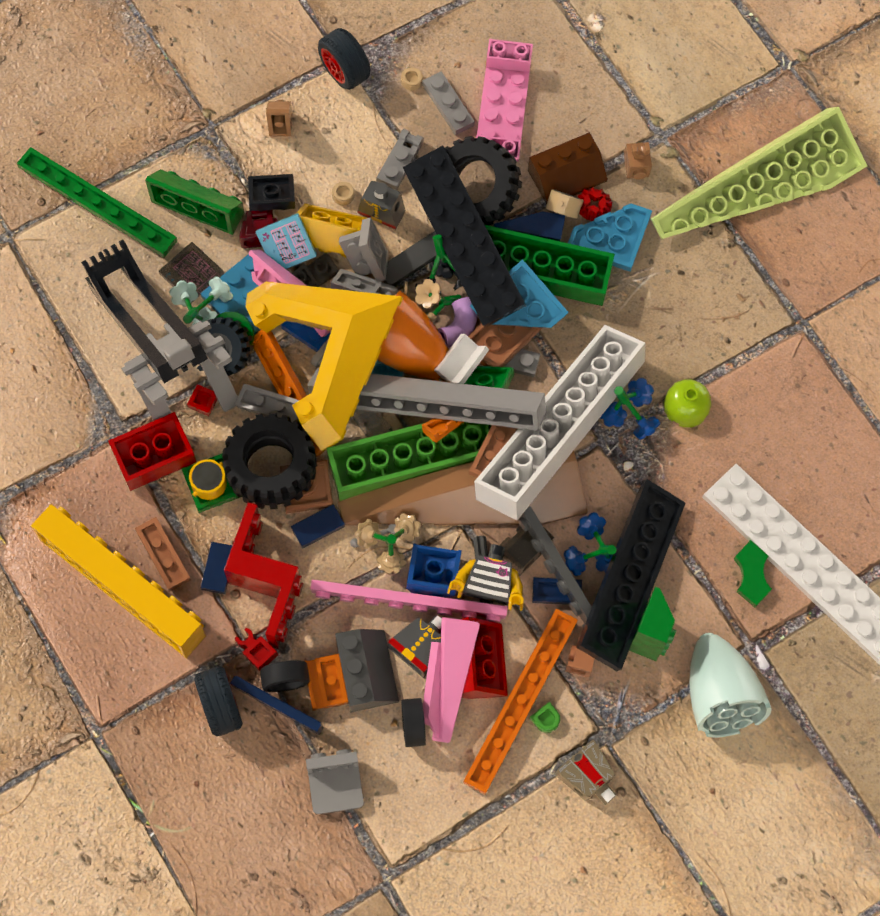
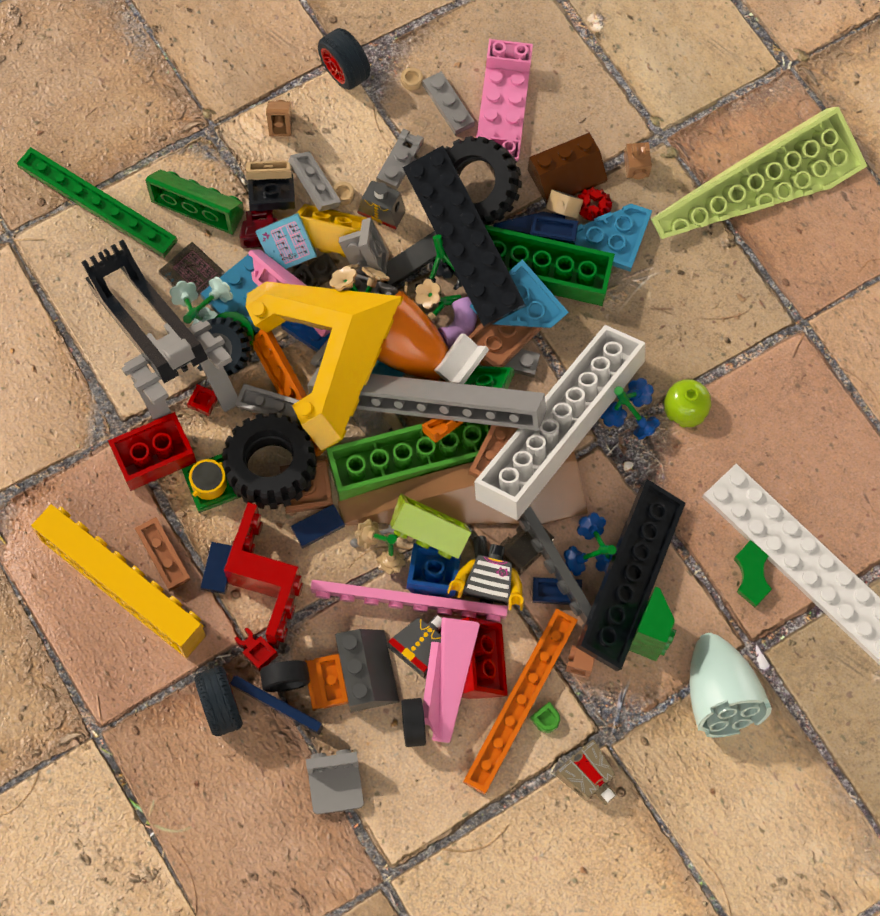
(268, 170): none -> tan tile
(314, 181): none -> light grey plate
(345, 278): none -> tan plant
(429, 527): none -> lime slope
(554, 228): none -> dark blue tile

